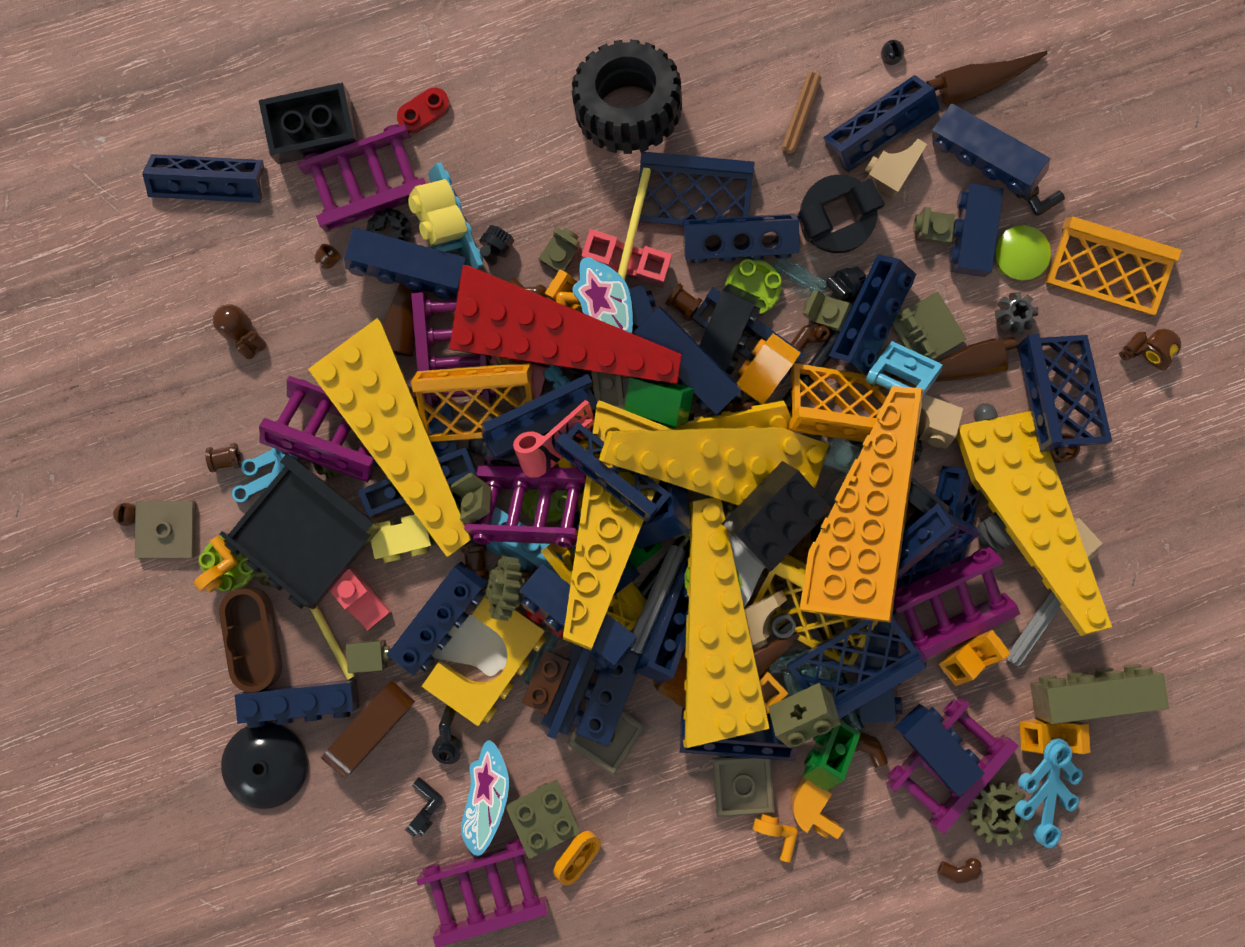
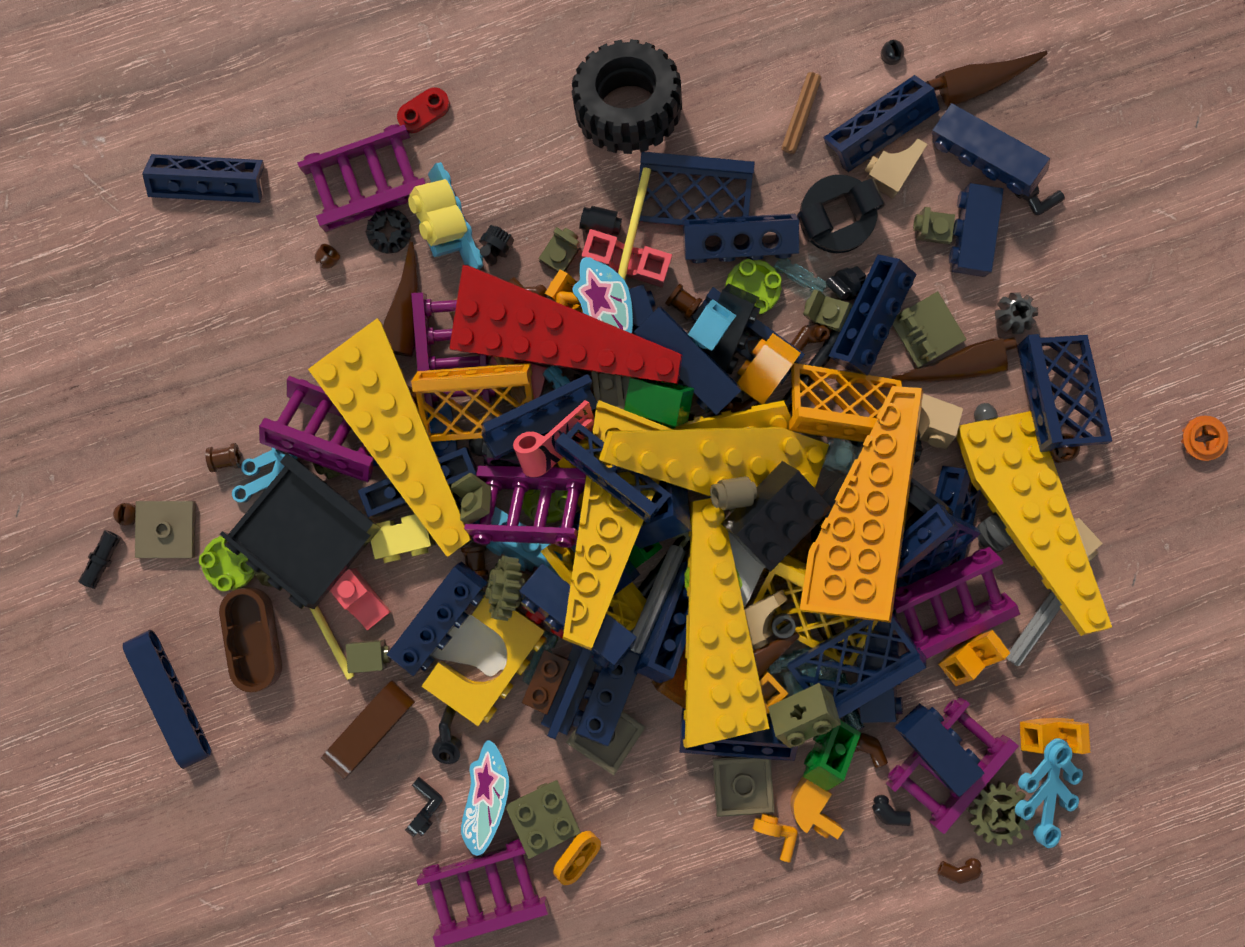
(99, 559): none -> black pin
(167, 699): none -> dark blue beam
(212, 577): light orange plate -> none
(236, 327): reddish brown piece -> none
(283, 763): black dish -> none
(297, 701): dark blue brick -> none
(308, 122): black brick -> none
(403, 263): dark blue brick -> none
(600, 220): none -> black brick
(711, 325): none -> medium azure brick
(733, 493): none -> dark tan brick
(887, 814): none -> black arm
(906, 365): medium azure plate -> none
(1022, 253): lime dish -> none
(1099, 694): olive brick -> none
(1119, 241): light orange fence -> none
(1156, 349): reddish brown piece -> none
(1210, 426): none -> orange gear

